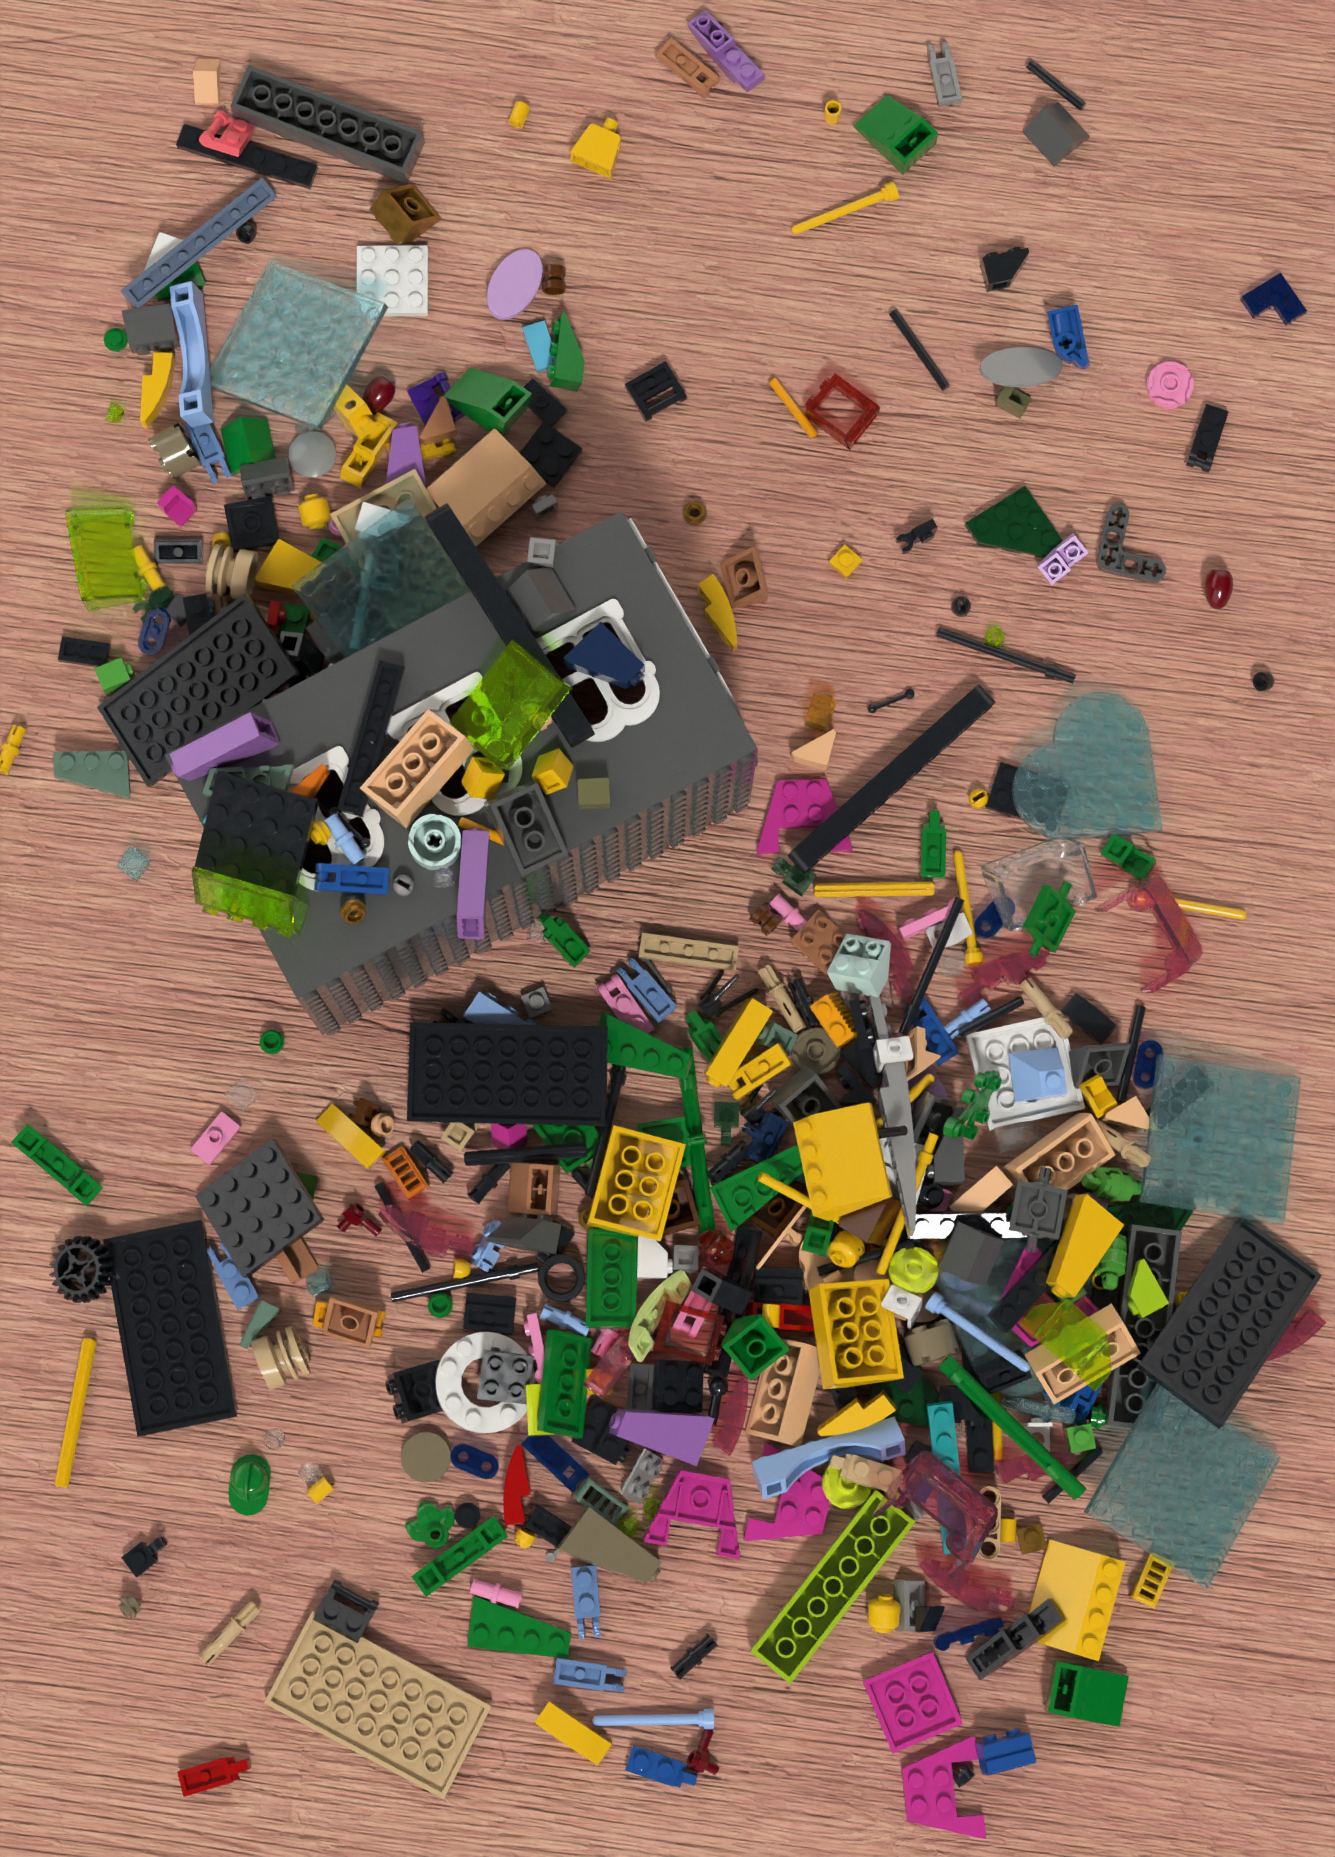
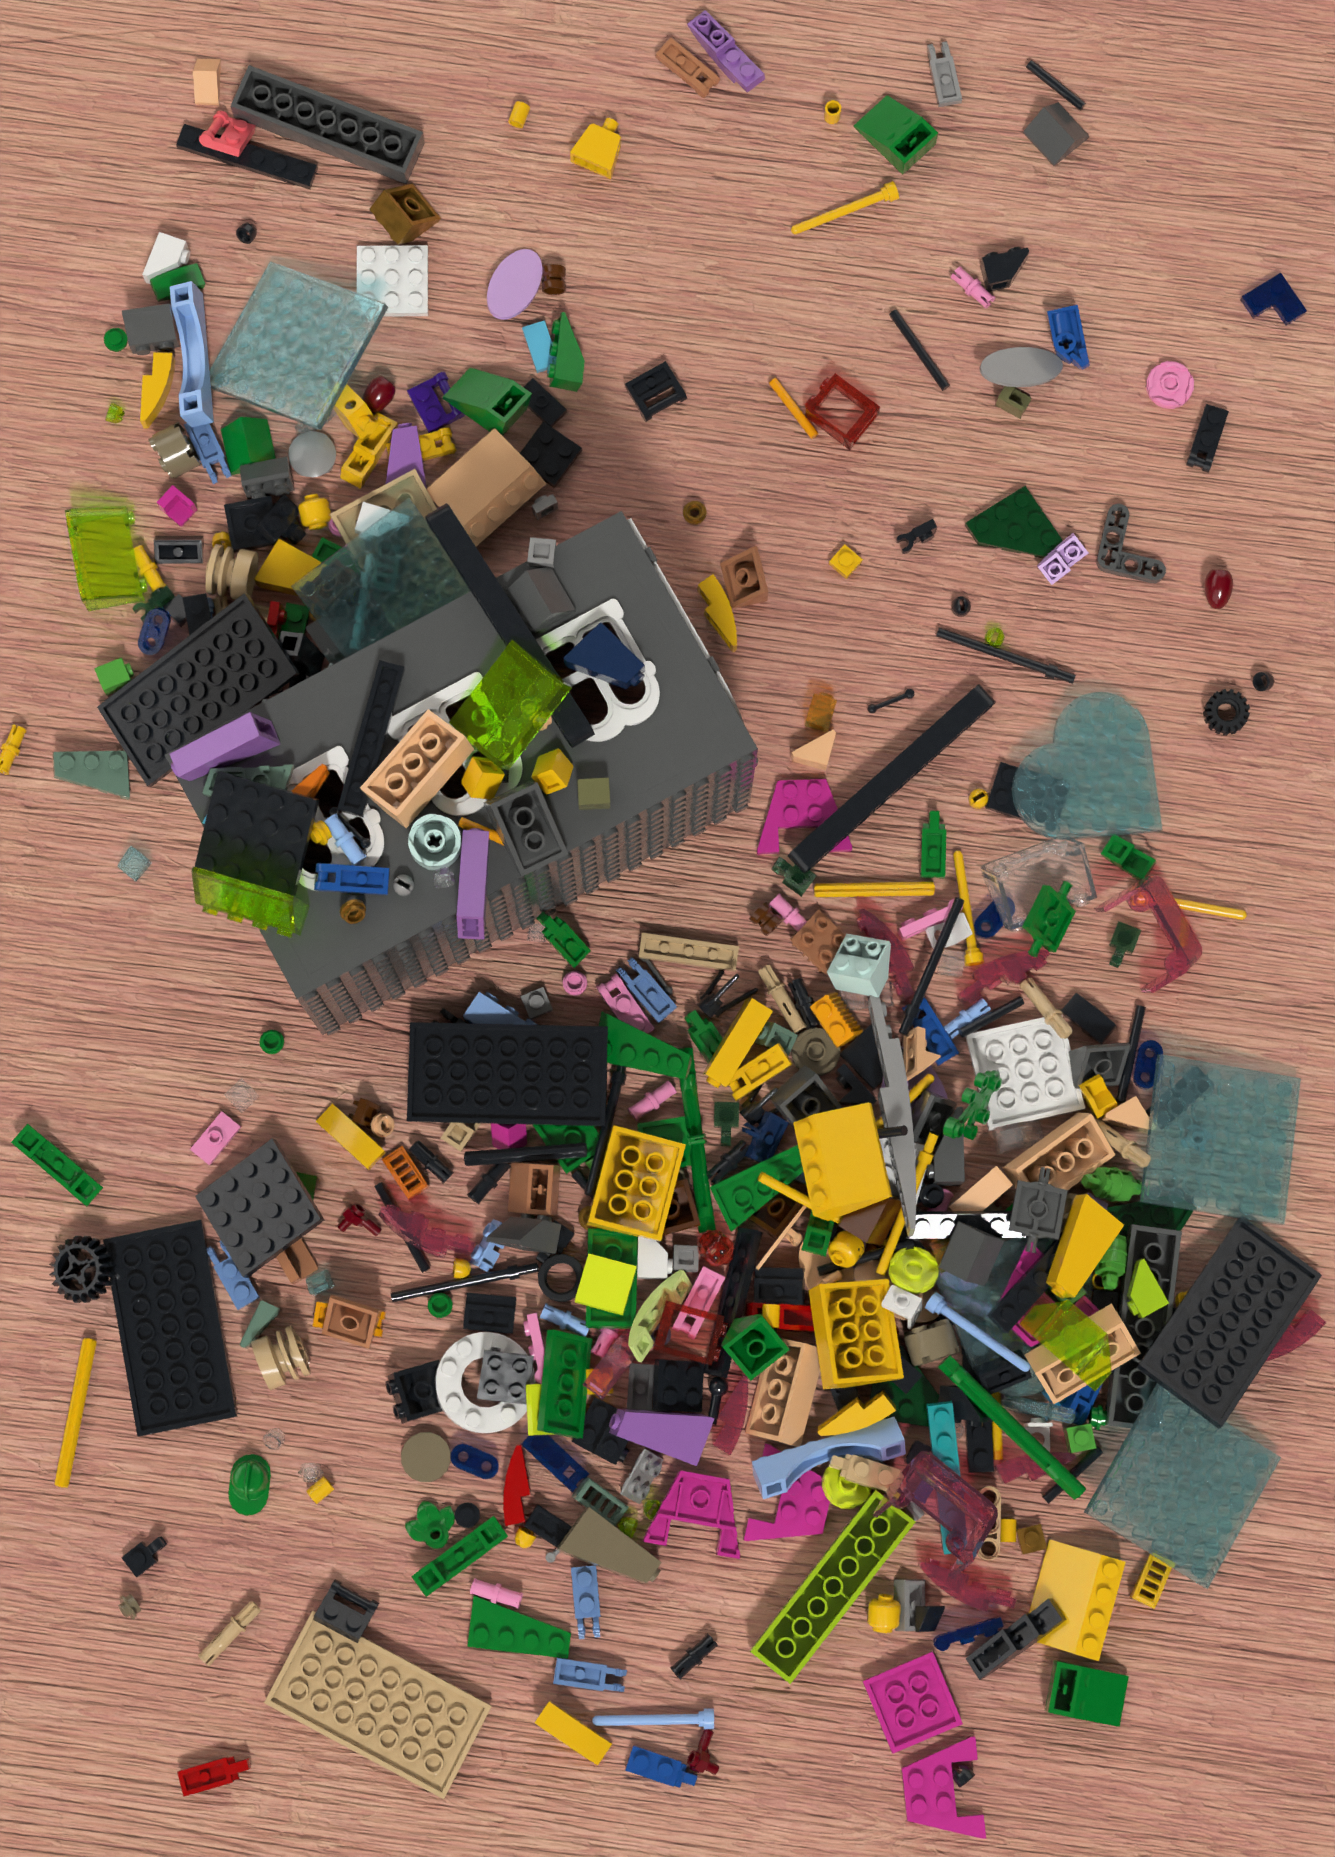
(83, 652): black plate -> none
(198, 243): sand blue plate -> none
(281, 522): none -> black hinge
(439, 426): nougat slope -> none
(574, 983): none -> bright pink plate
(605, 1284): none -> neon yellow tile
(652, 1100): none -> bright pink pin
(722, 1290): black slope -> none
(862, 1028): black plate -> none
(892, 1051): white bracket -> none
(972, 287): none -> bright pink pin
(1005, 1752): blue brick -> none
(1037, 1075): light blue slope -> none
(1123, 940): none -> clear green plate
(1219, 724): none -> black tyre

